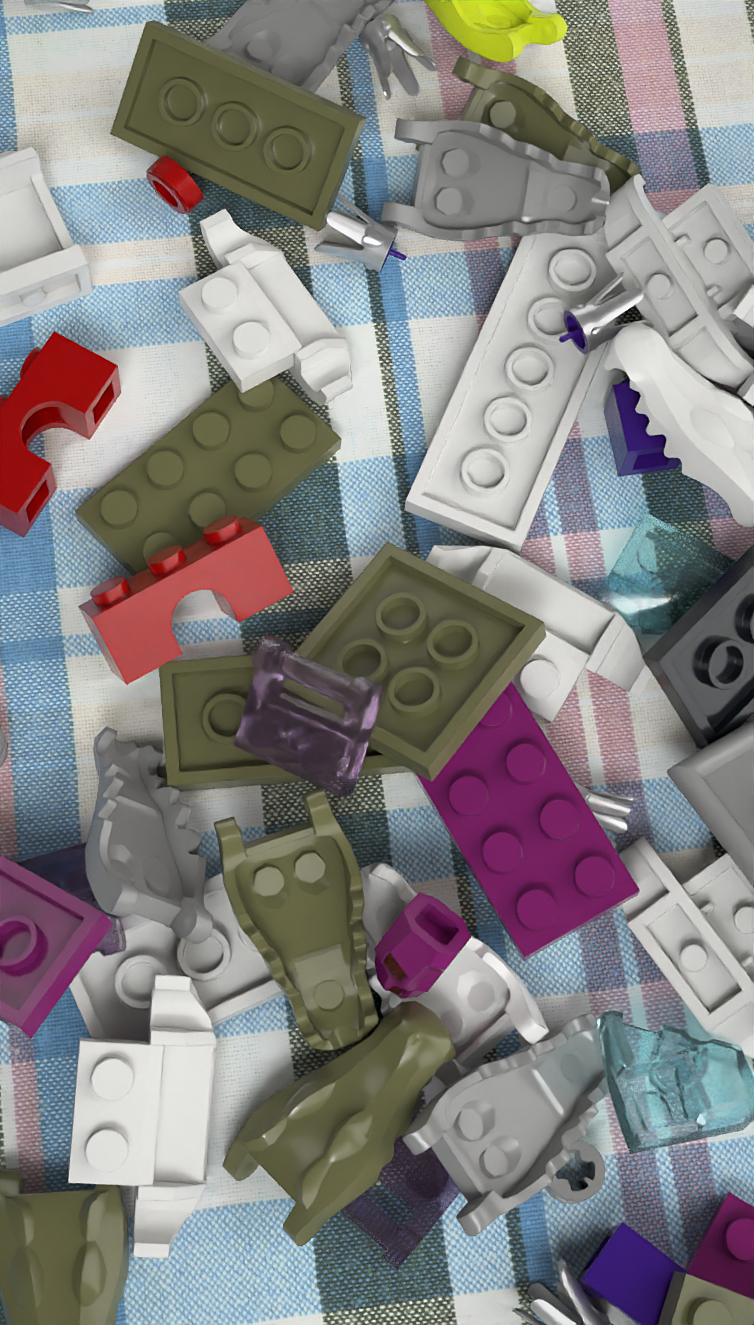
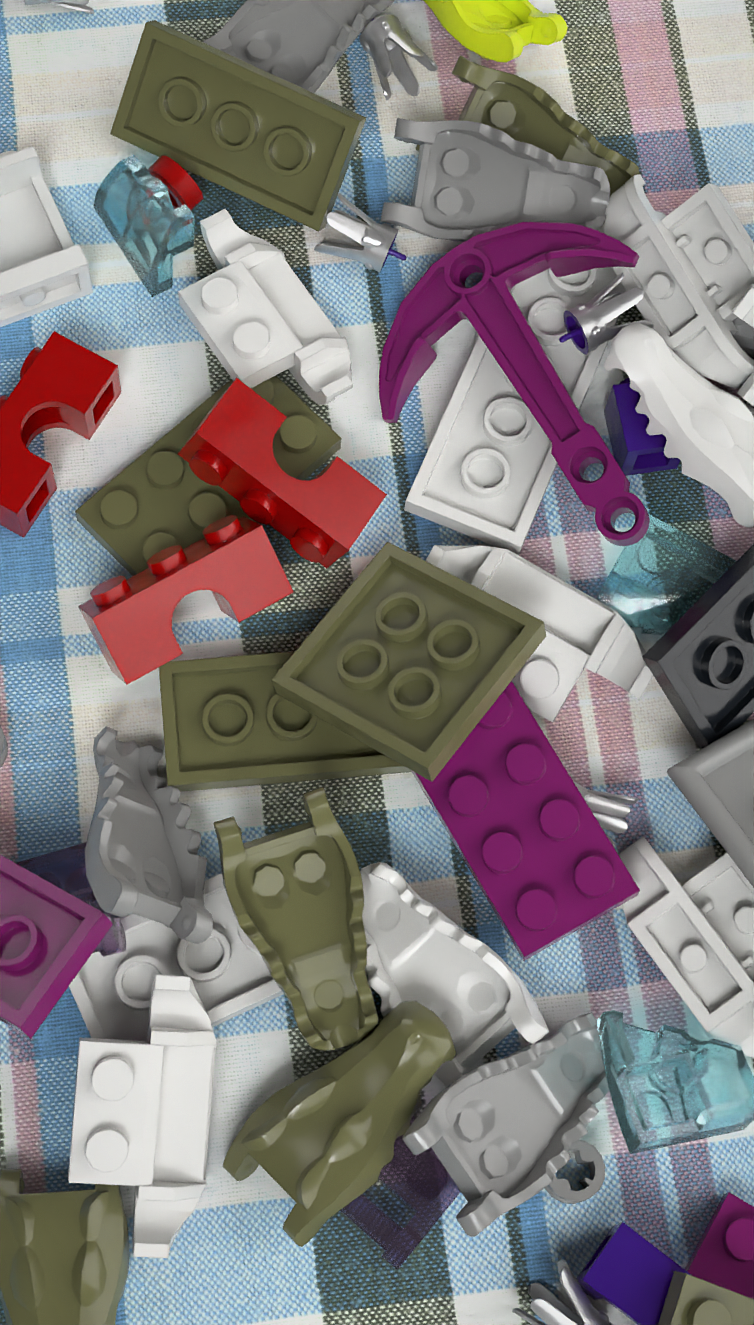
(144, 222): none -> clear light blue slope
(236, 453): none -> red arch
(299, 734): plate -> none
(419, 947): magenta rock -> none
(442, 301): none -> magenta piece

